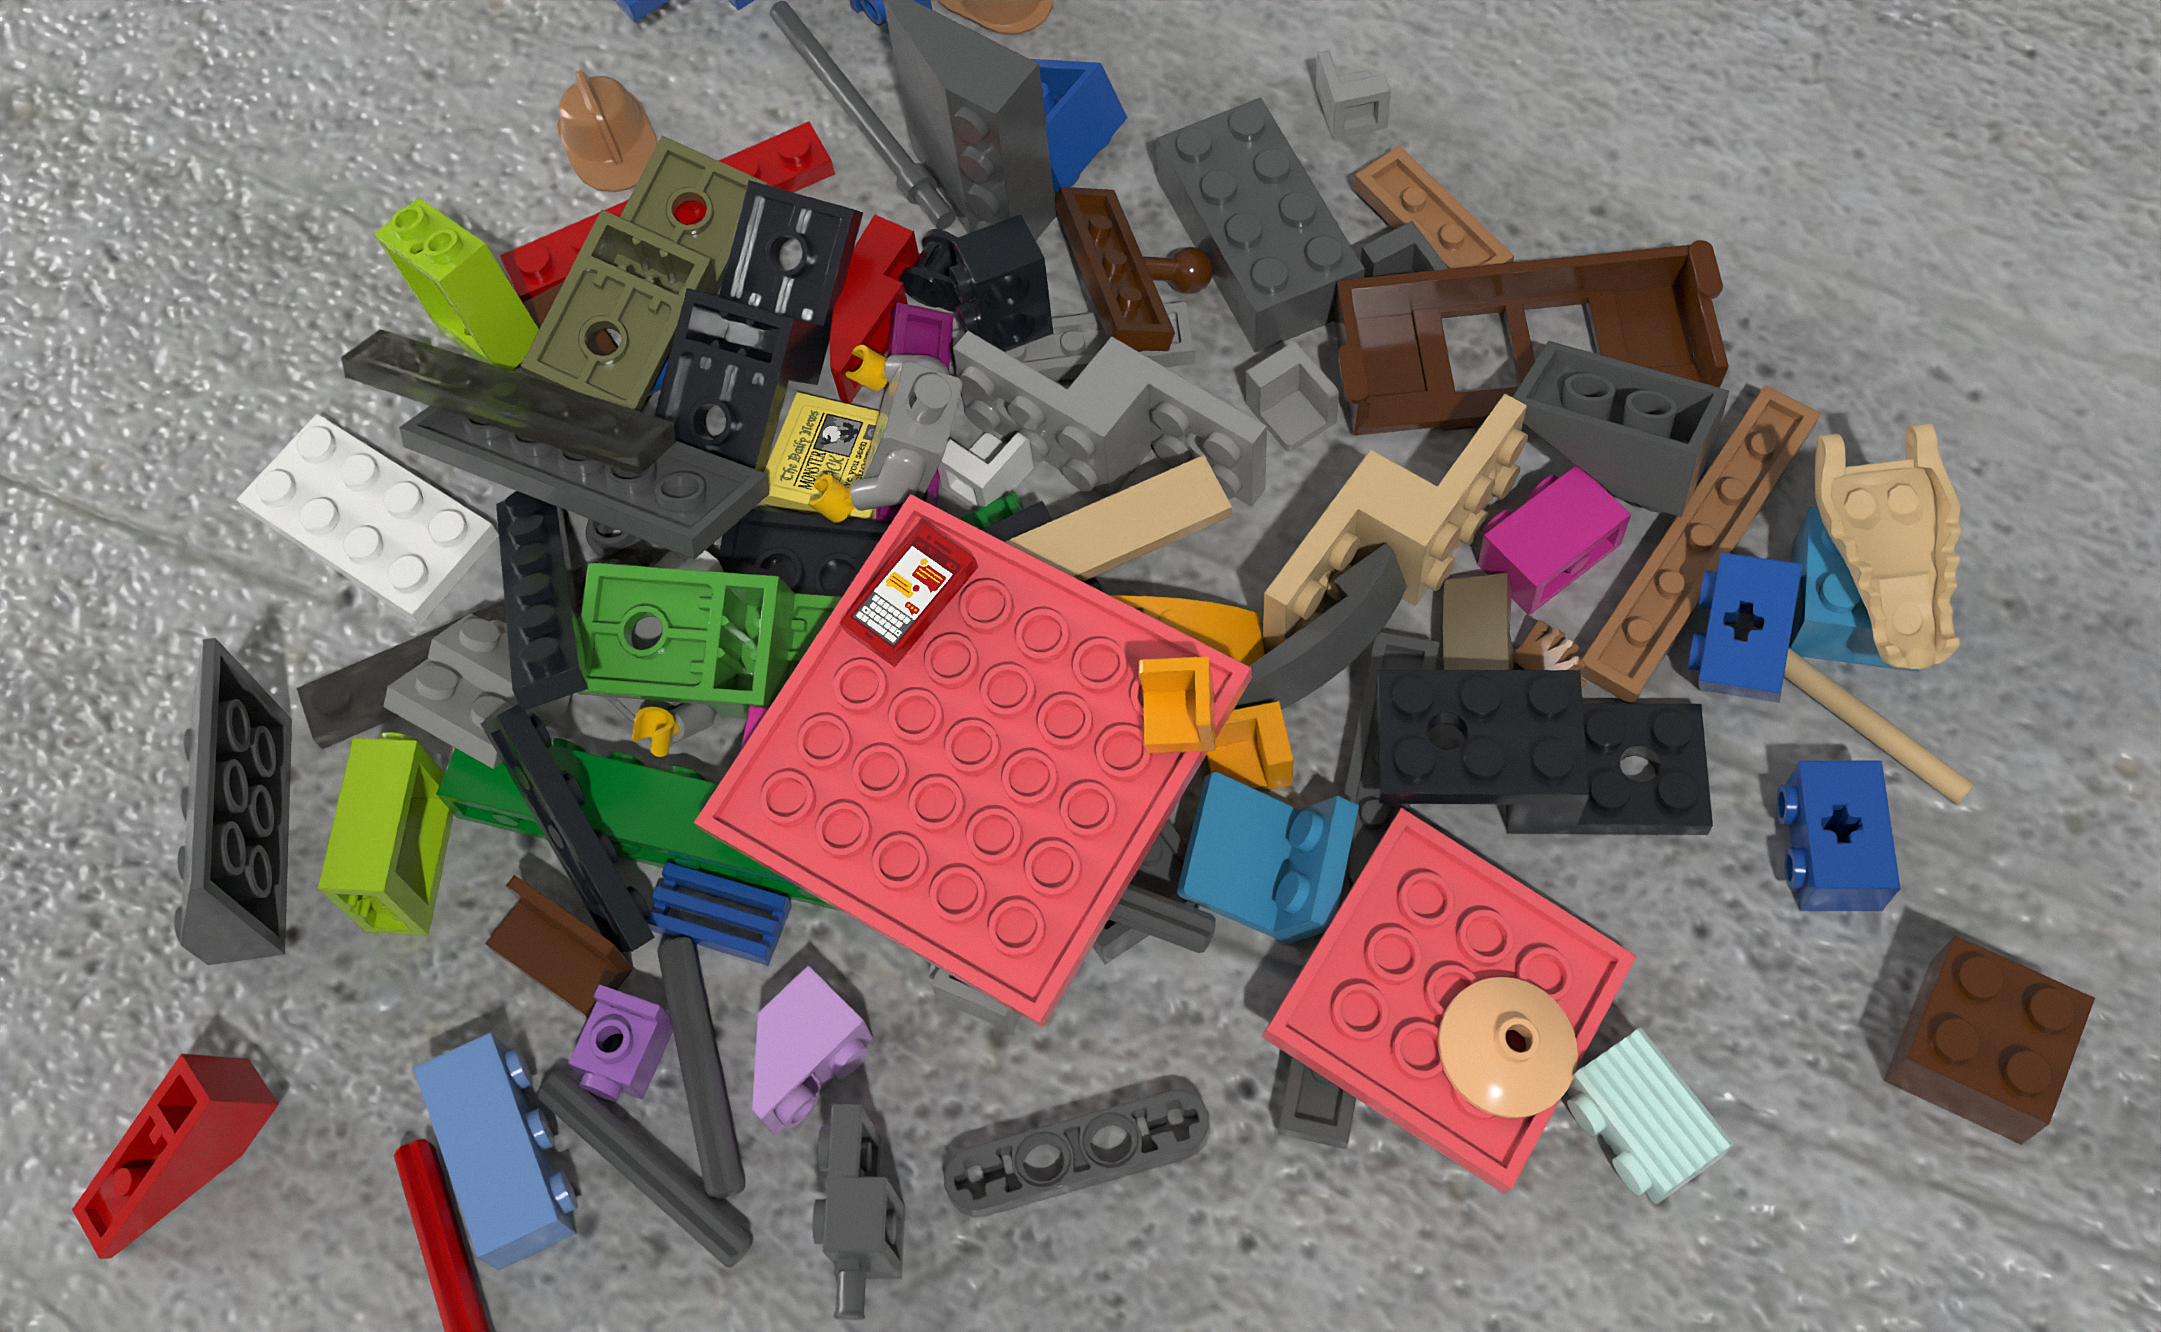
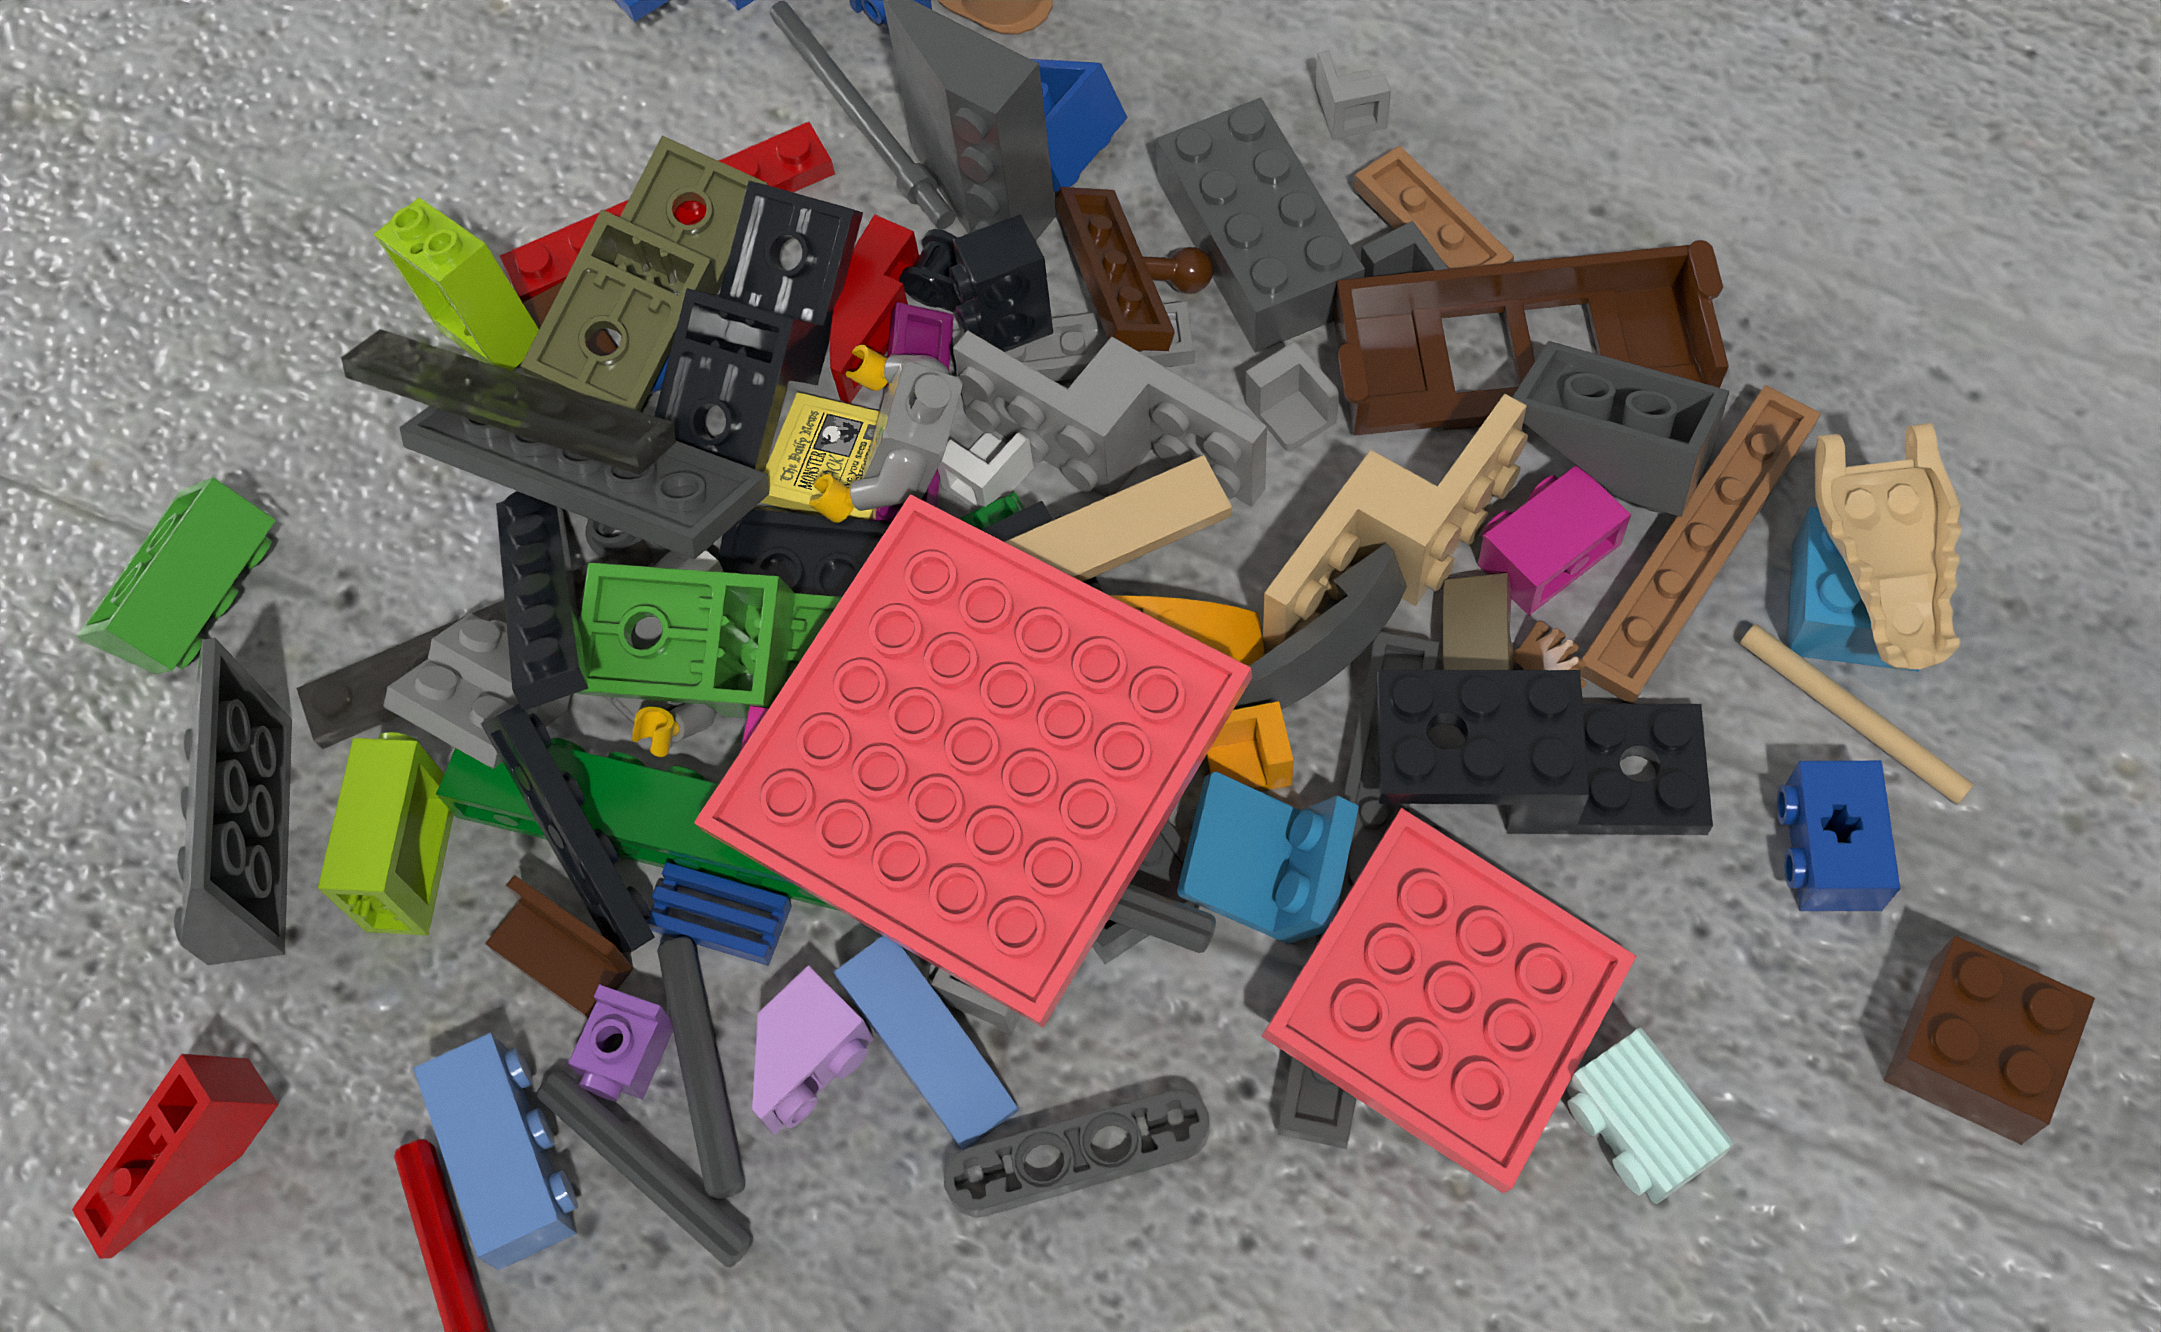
(180, 578): none -> bright green slope
(368, 518): white plate -> none
(605, 133): medium nougat piece -> none
(862, 1214): dark grey plate -> none
(909, 594): tile -> none
(926, 1041): none -> medium blue slope
(1178, 704): light orange panel -> none
(1483, 1064): light nougat dish -> none
(1756, 588): blue brick -> none

